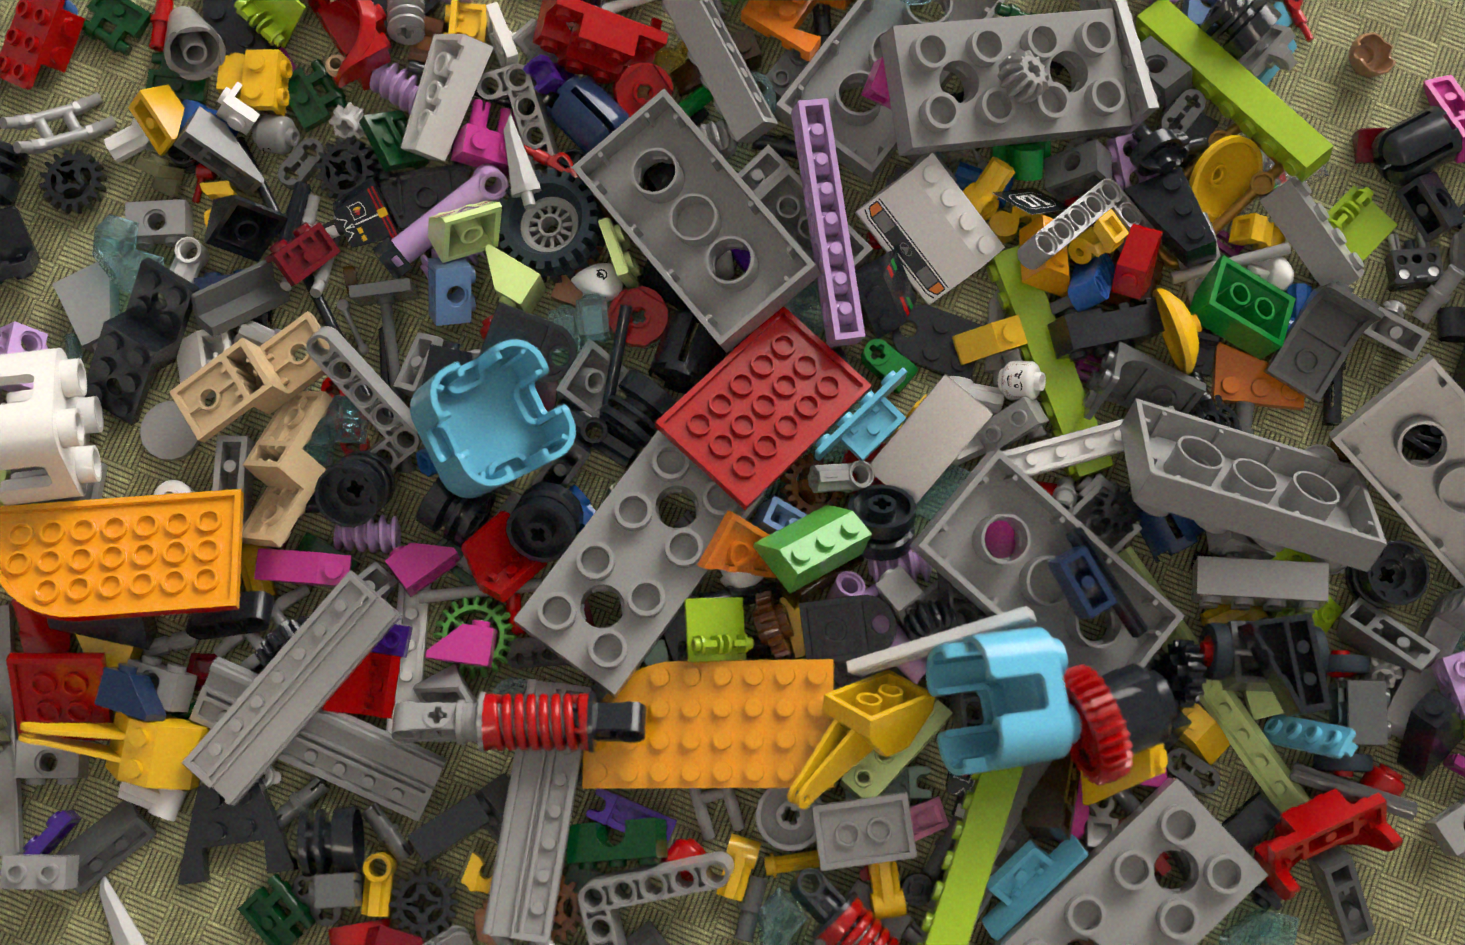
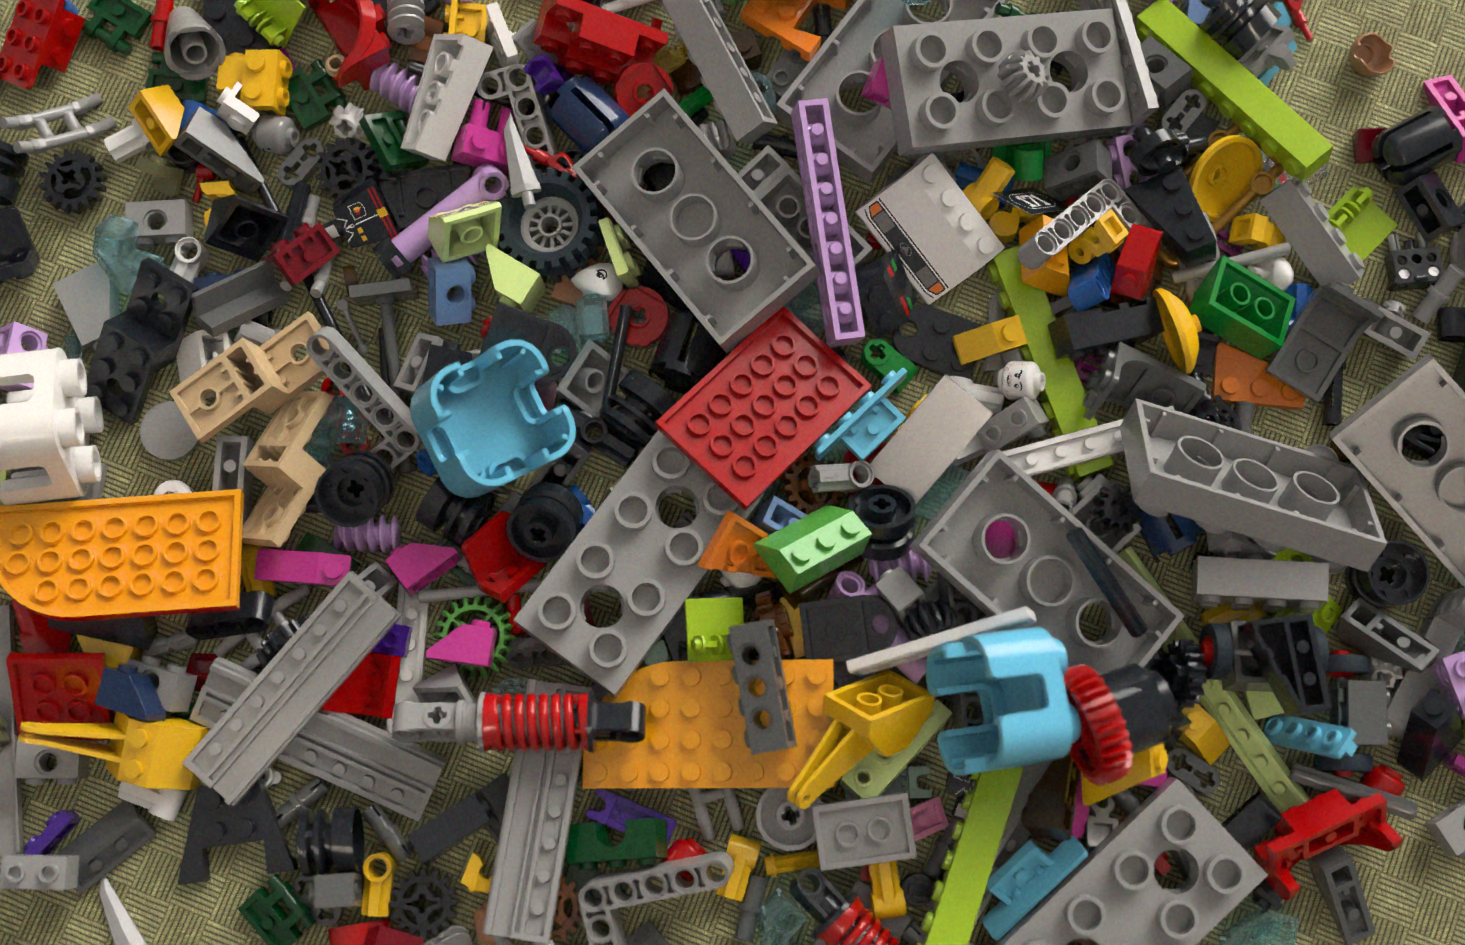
(774, 700): none -> dark grey brick
(1081, 582): dark blue brick -> none

